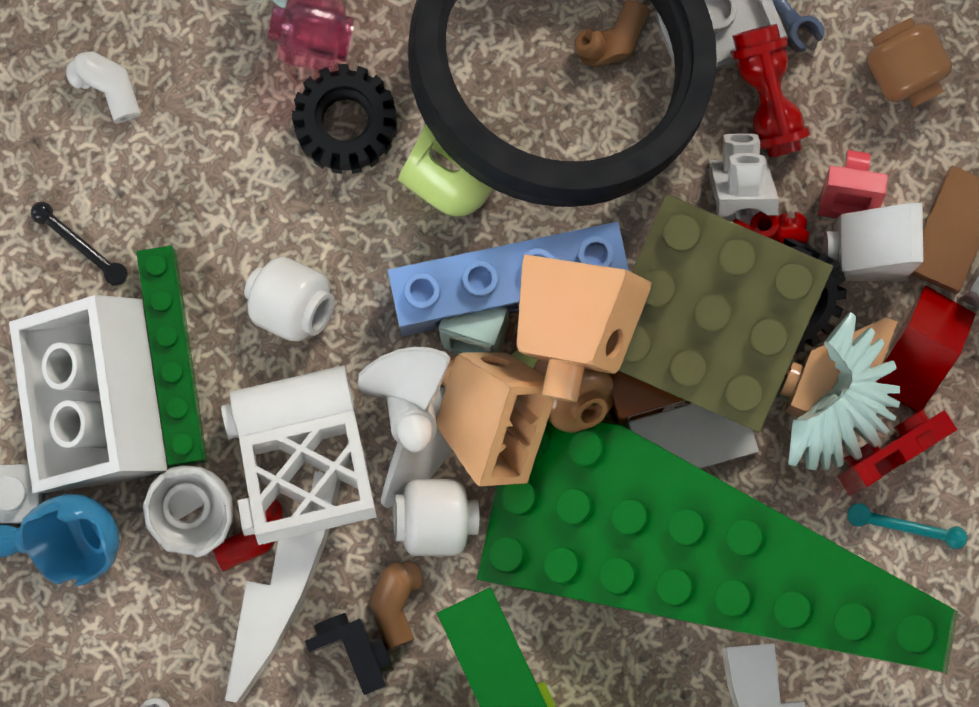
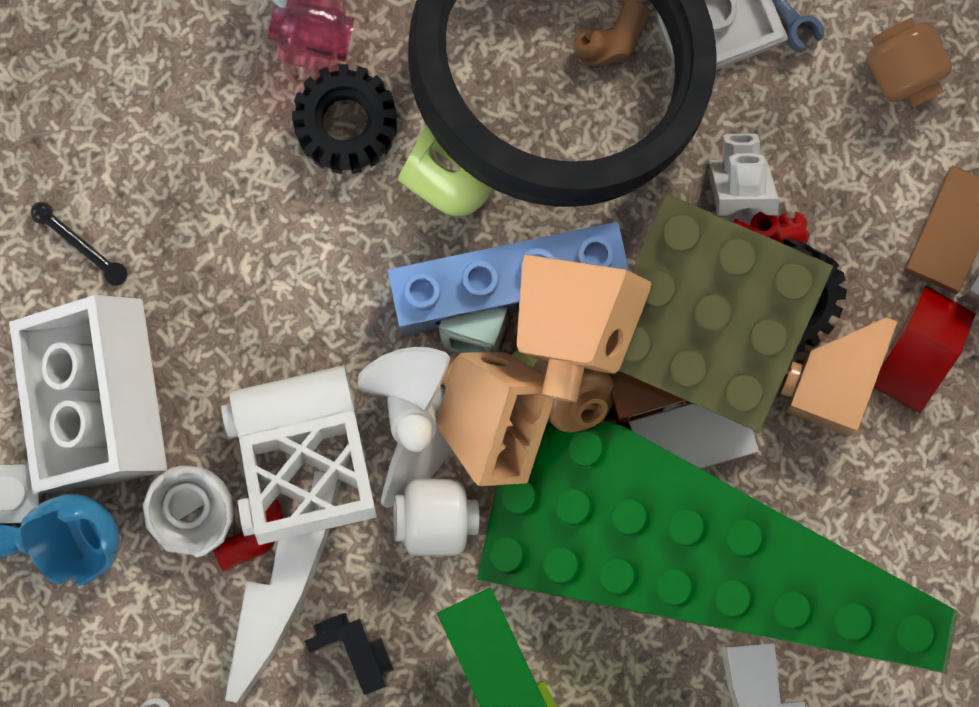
(108, 77): white arm -> none
(171, 356): green piece -> none
(289, 299): white head -> none
(389, 599): medium nougat arm -> none
(763, 64): red piece -> none
(850, 405): light aqua hair -> none
(852, 187): coral tile -> none
(860, 515): teal hinge -> none
(877, 243): white slope -> none
(914, 435): red wing -> none

